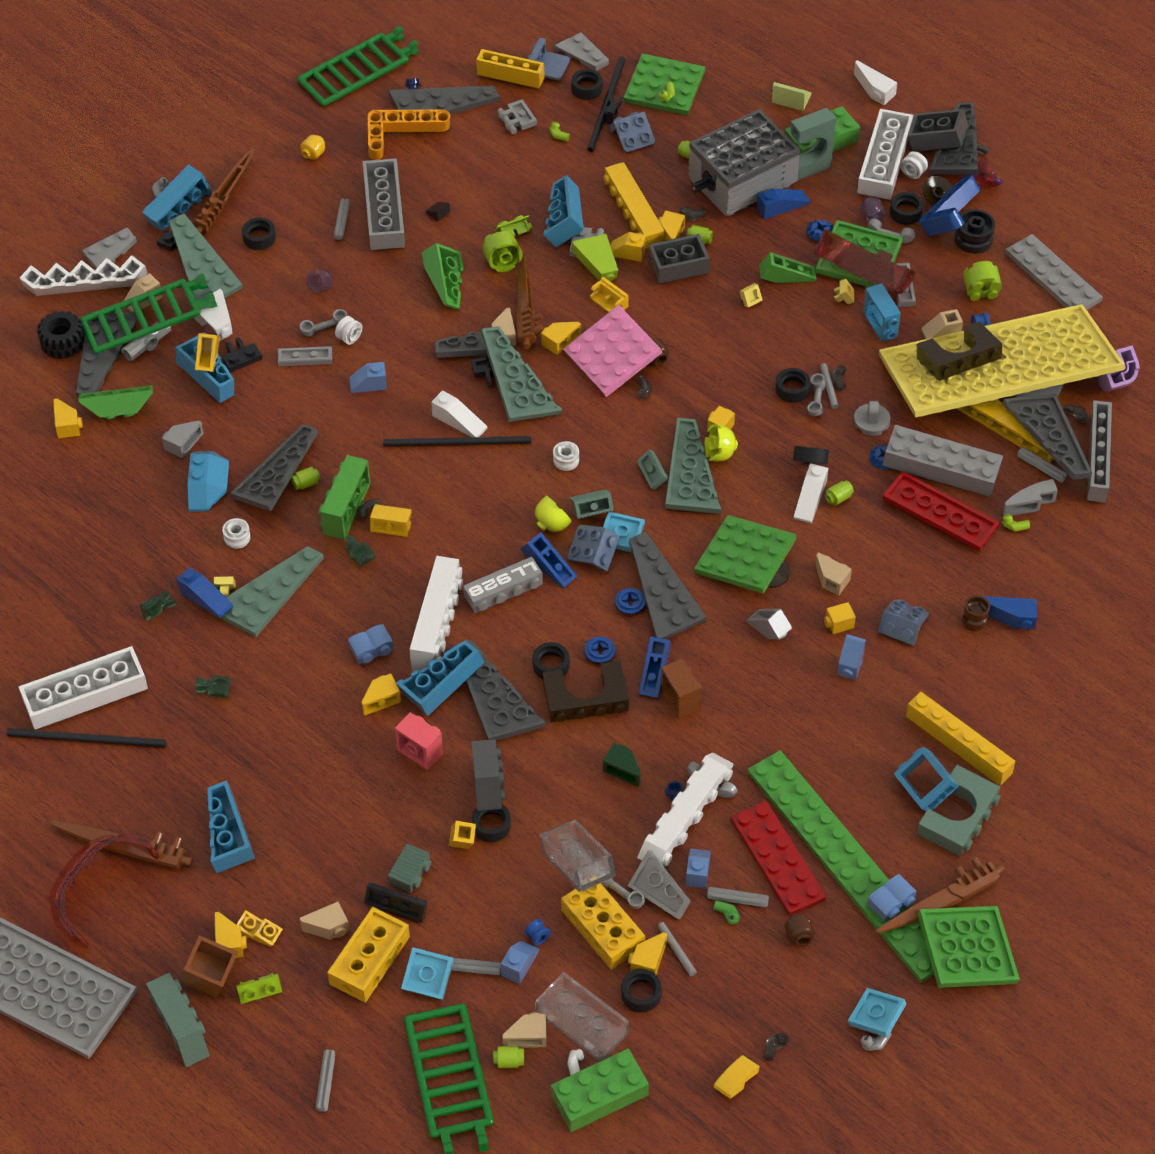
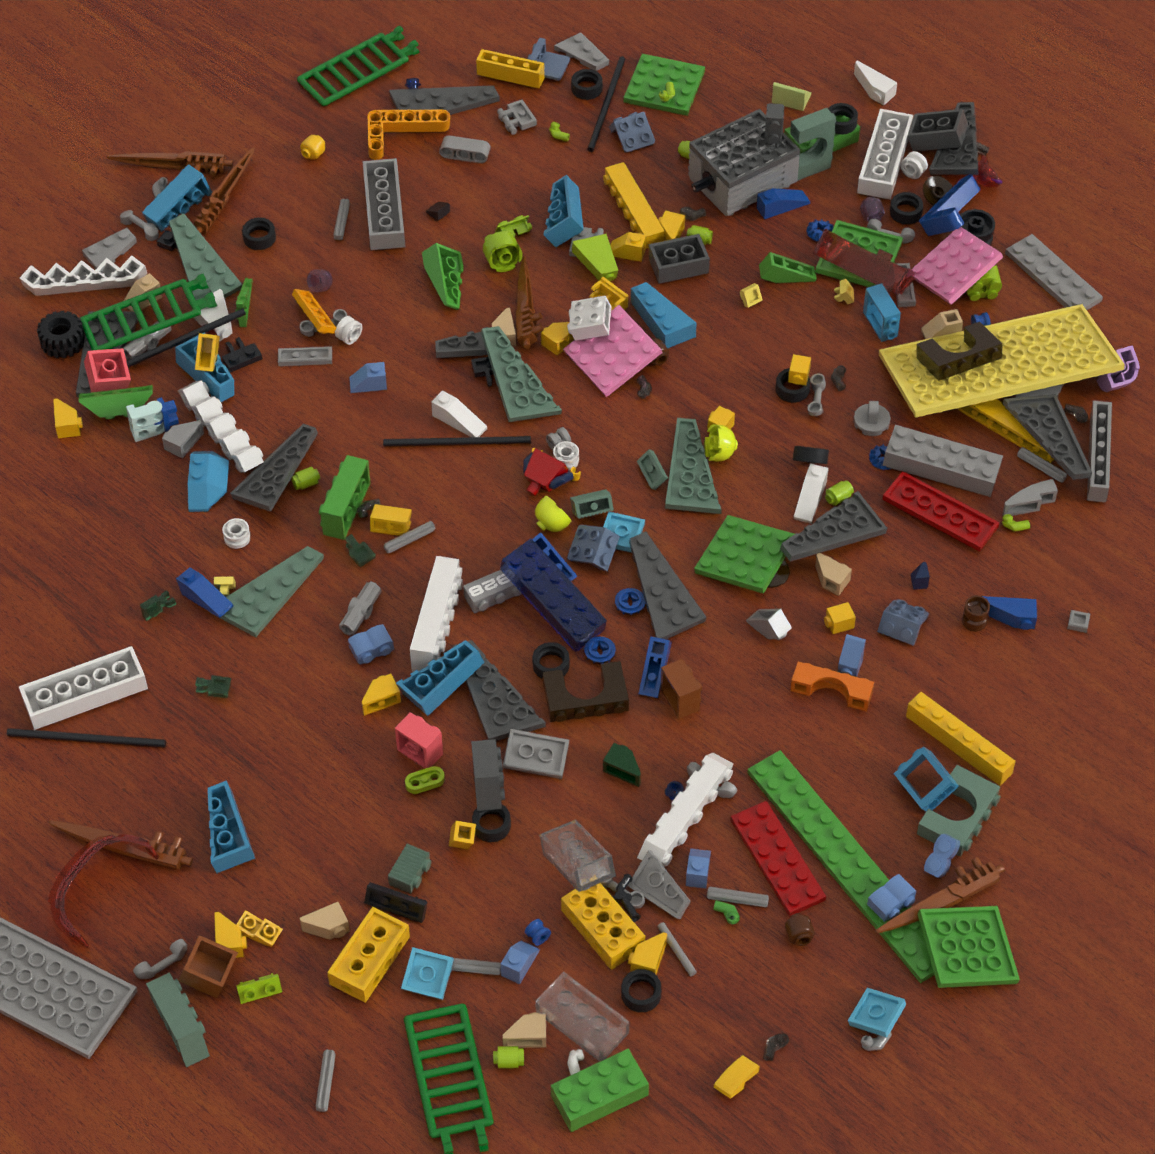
(107, 370): none -> coral brick
(145, 971): none -> light grey bar
(150, 230): none -> light grey bar
(151, 418): none -> light aqua hips
(175, 342): none -> black piece
(177, 160): none -> dark orange piece
(221, 426): none -> white brick
(243, 301): none -> bright green wing
(314, 311): none -> light orange plate
(360, 608): none -> light grey piece
(409, 537): none -> light grey axle
(424, 780): none -> lime plate
(464, 149): none -> light grey beam
(536, 753): none -> light grey tile
(546, 472): none -> red torso
(553, 594): none -> clear blue brick
(559, 436): none -> light grey wheel
(589, 318): none -> white brick
(612, 111): black plate -> none
(621, 897): none -> black piece
(662, 316): none -> dark azure wedge
(774, 123): none -> dark grey brick
(799, 369): none -> yellow brick
(811, 678): none -> orange arch
(829, 386): light grey bar -> none
(836, 528): none -> dark grey wing
(845, 110): none -> black tyre
(920, 577): none -> dark blue slope
(940, 860): none -> medium blue brick
(956, 265): none -> bright pink plate
(1078, 621): none -> light grey tile

